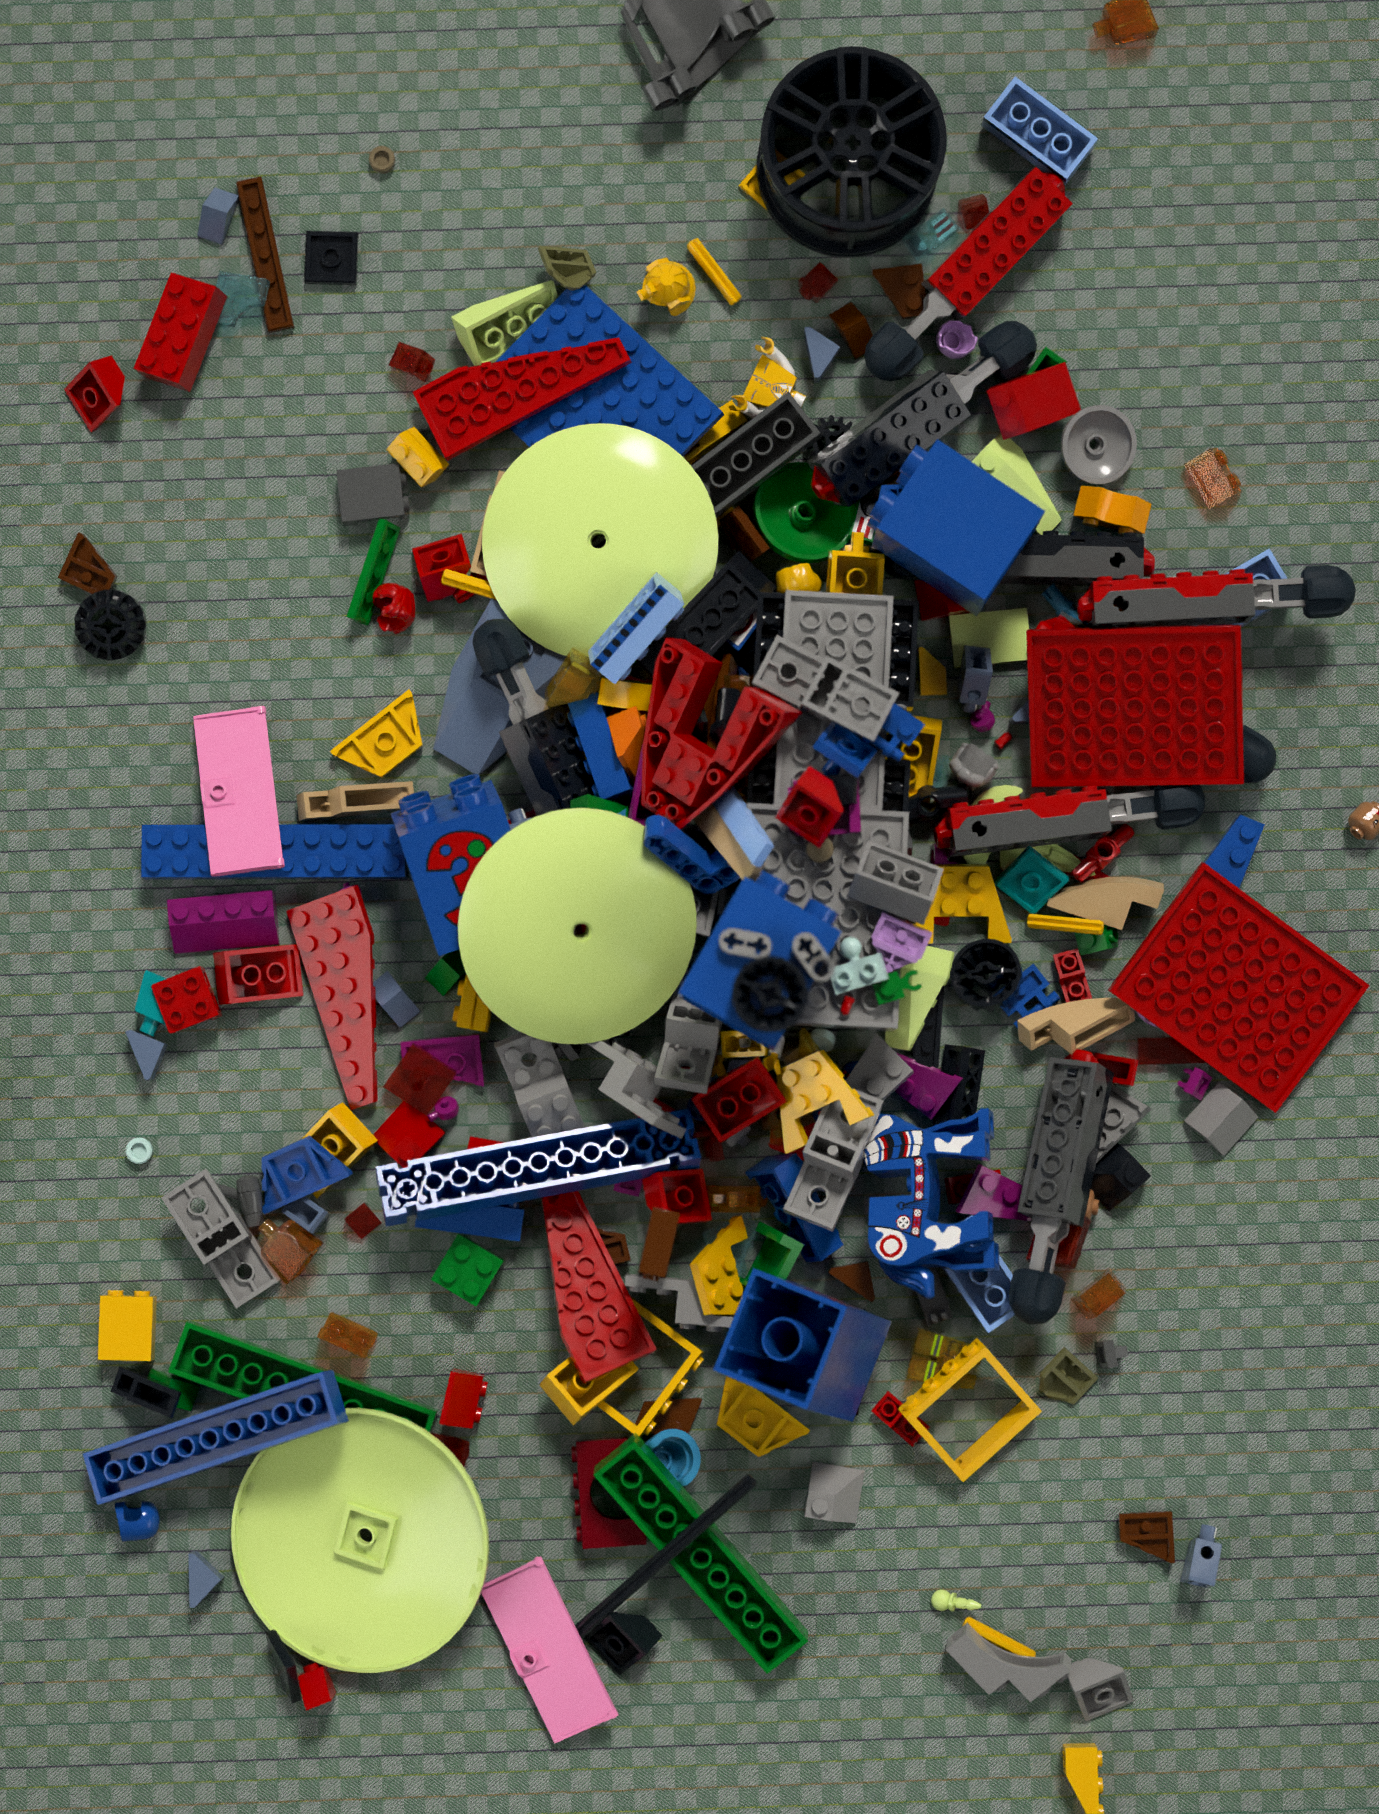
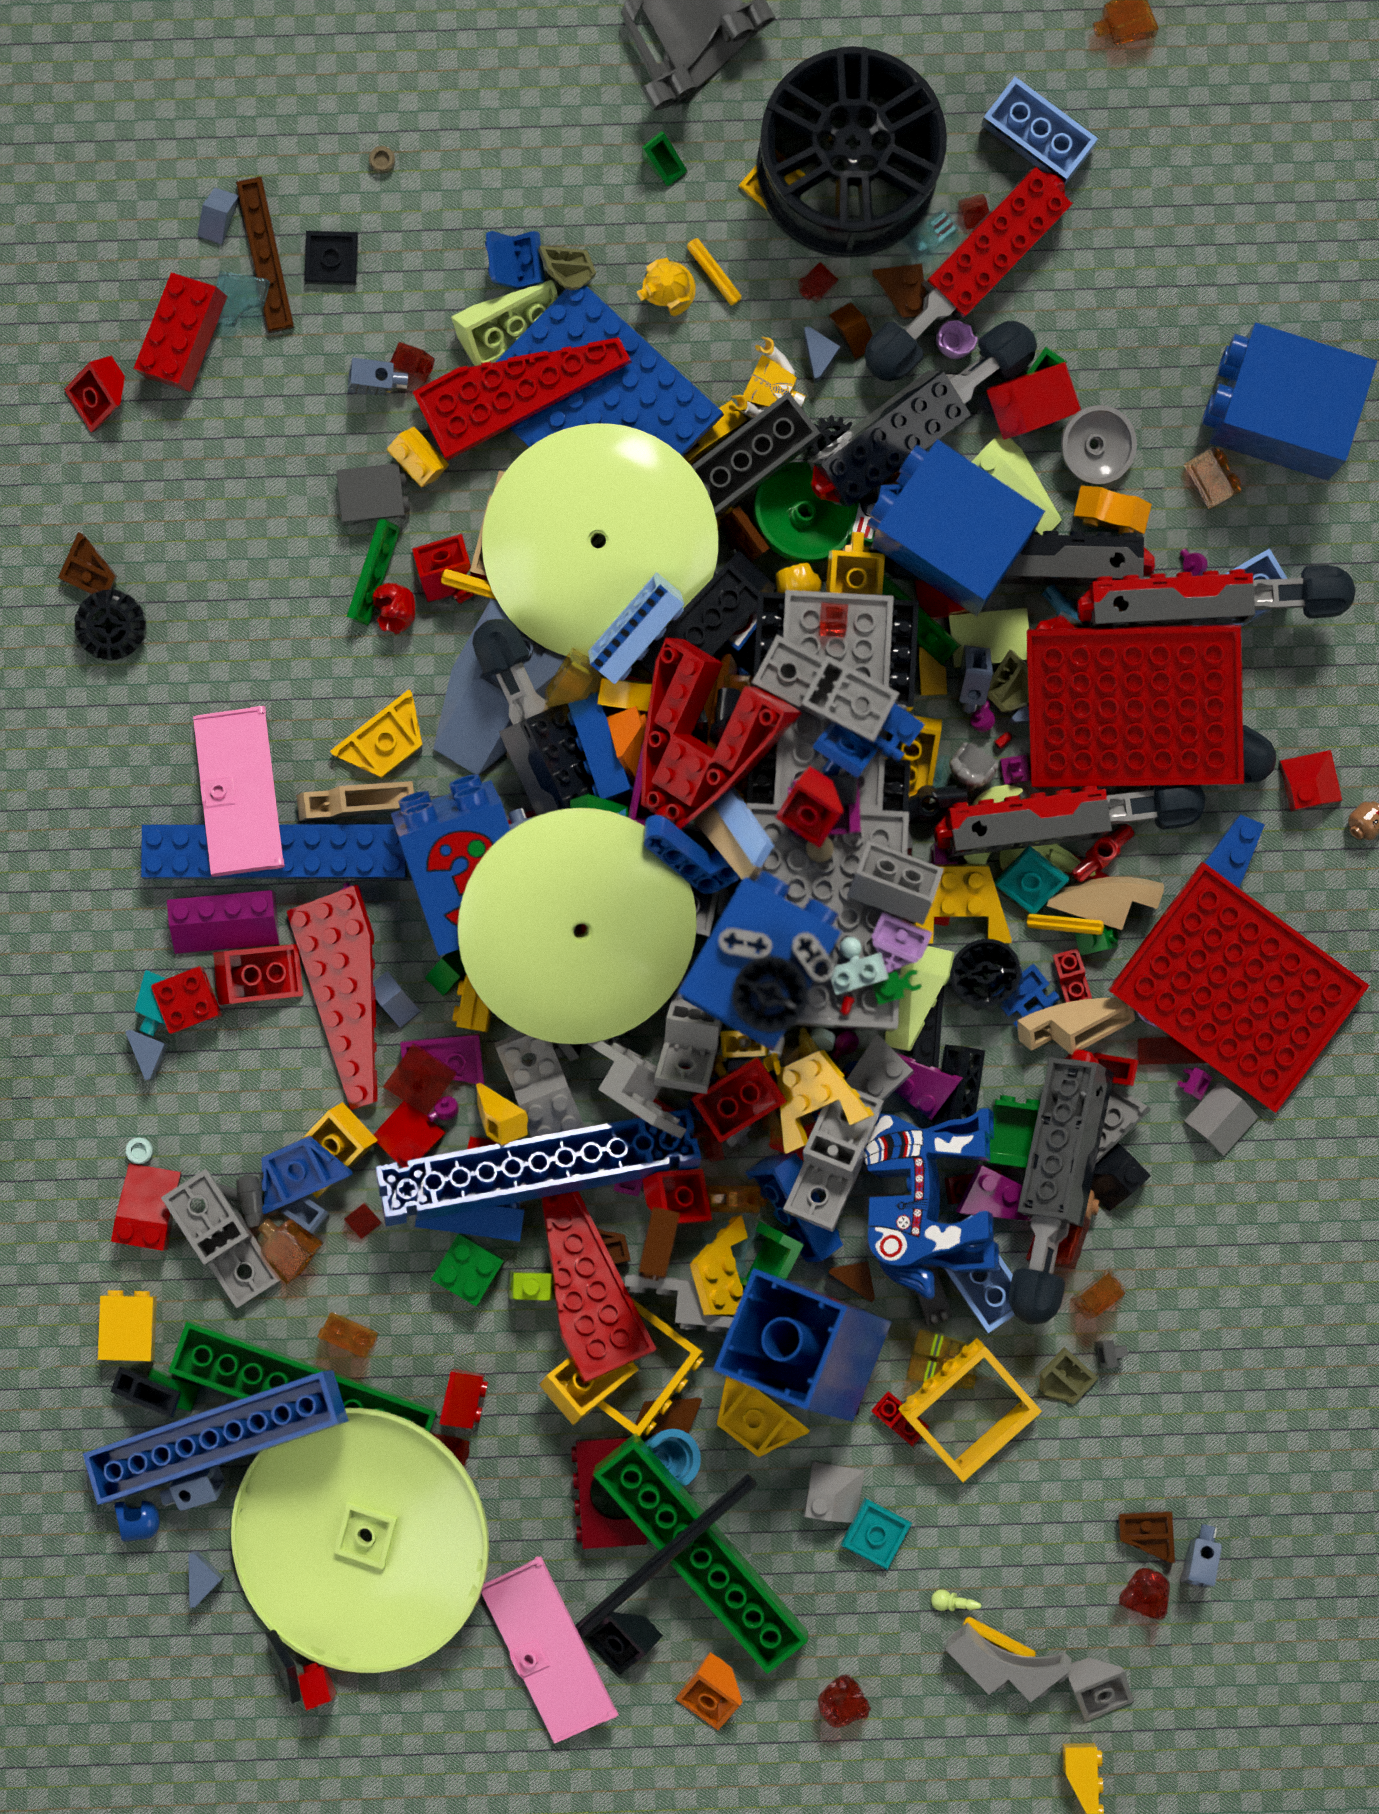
(141, 1213): none -> red slope
(194, 1489): none -> sand blue torso
(364, 381): none -> sand blue torso
(500, 1117): none -> yellow slope
(515, 259): none -> blue bracket
(531, 1286): none -> lime torso
(663, 159): none -> green slope
(711, 1691): none -> orange slope
(833, 619): none -> clear red slope
(843, 1702): none -> clear red hair
(845, 1044): none -> magenta piece
(876, 1533): none -> teal tile
(930, 633): none -> green tile
(1010, 684): none -> olive slope
(1013, 1131): none -> green panel
(1015, 769): none -> magenta tile
(1147, 1594): none -> clear red hair
(1194, 562): none -> magenta piece
(1288, 400): none -> blue brick
(1310, 780): none -> red slope

